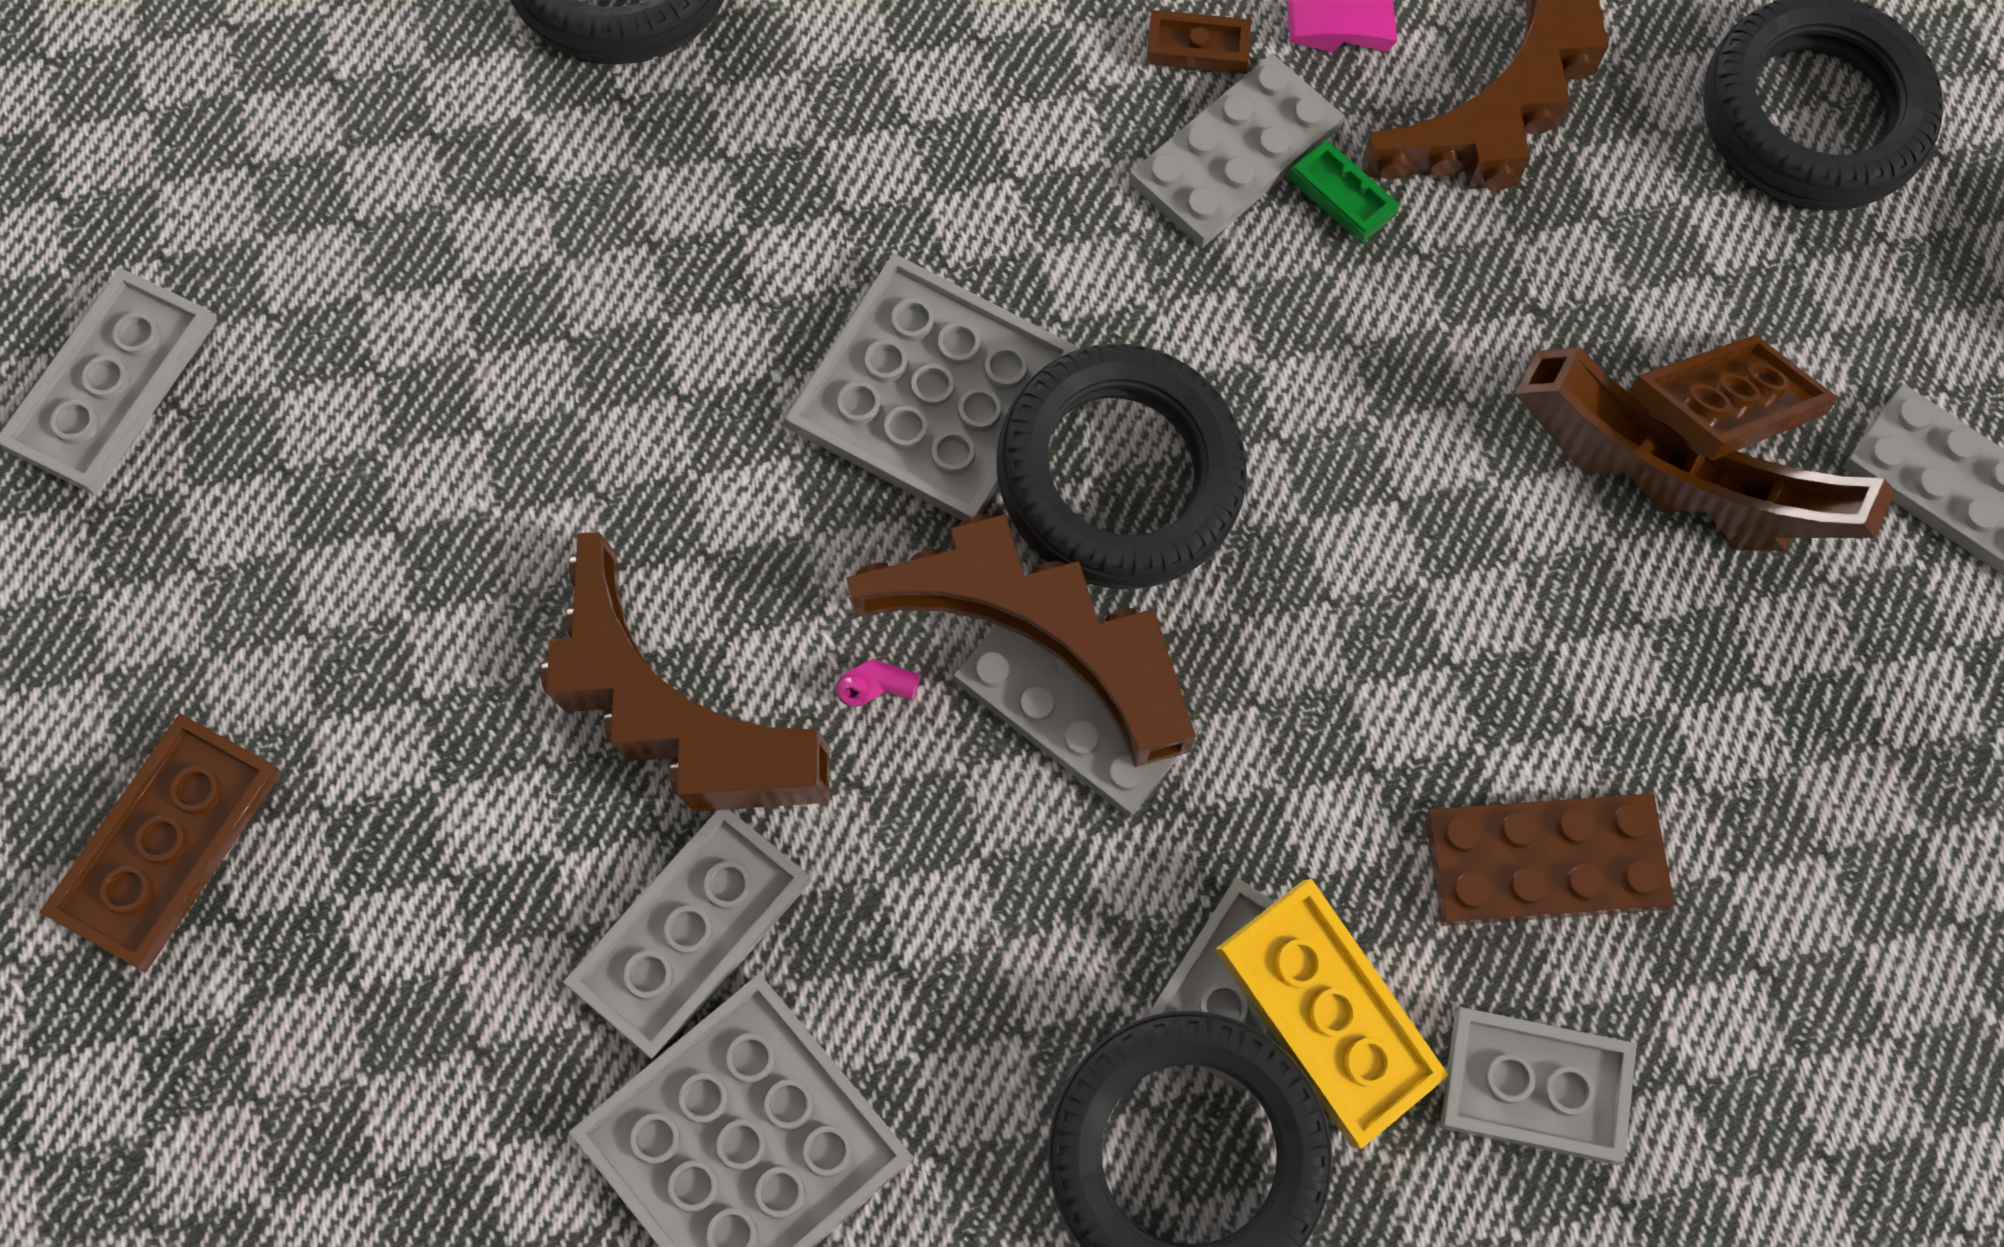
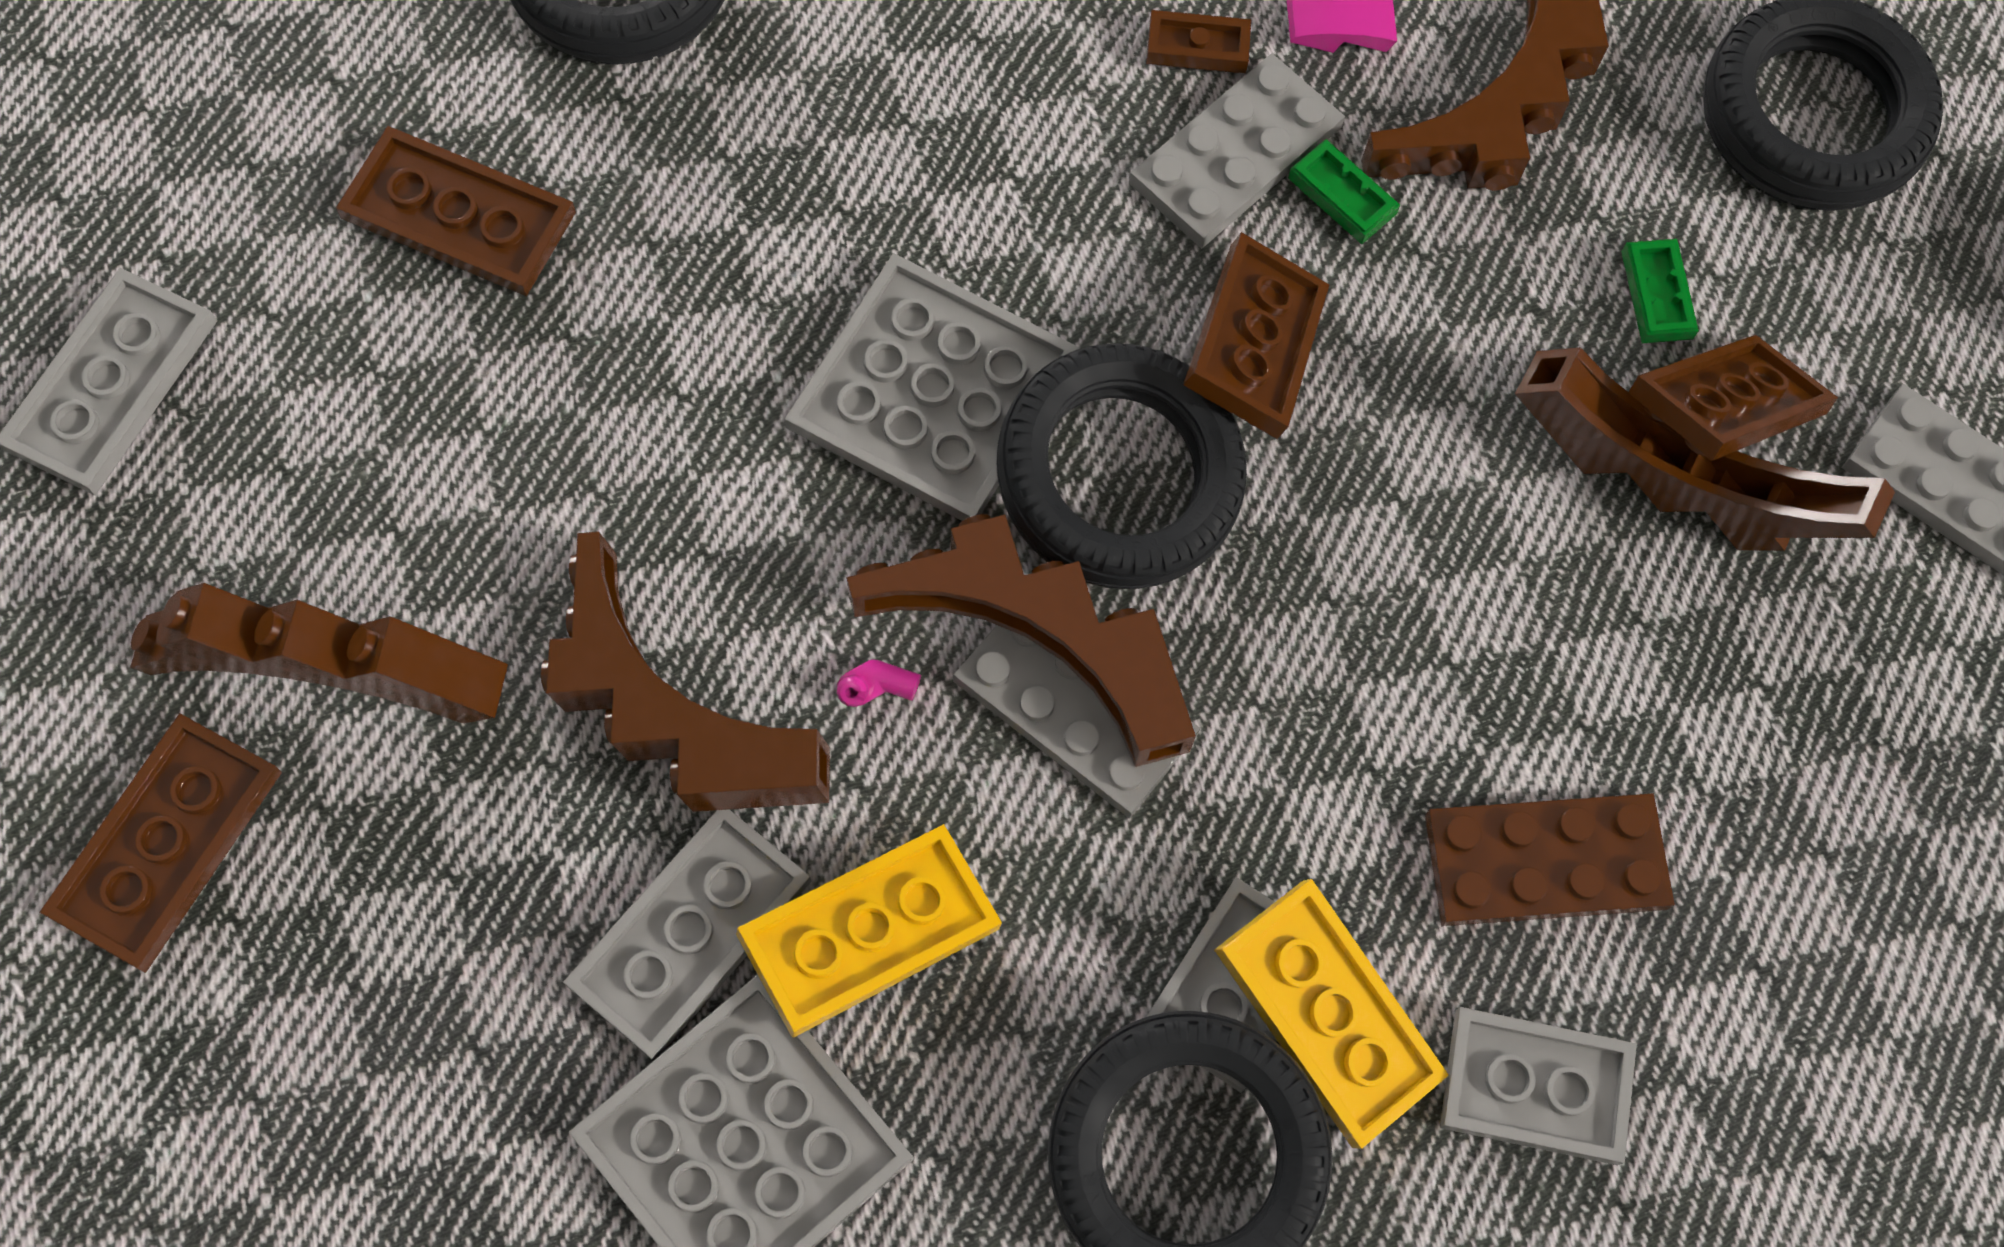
(297, 641): none -> reddish brown arch
(456, 210): none -> reddish brown plate
(868, 930): none -> yellow plate
(1257, 336): none -> reddish brown plate
(1659, 291): none -> green plate

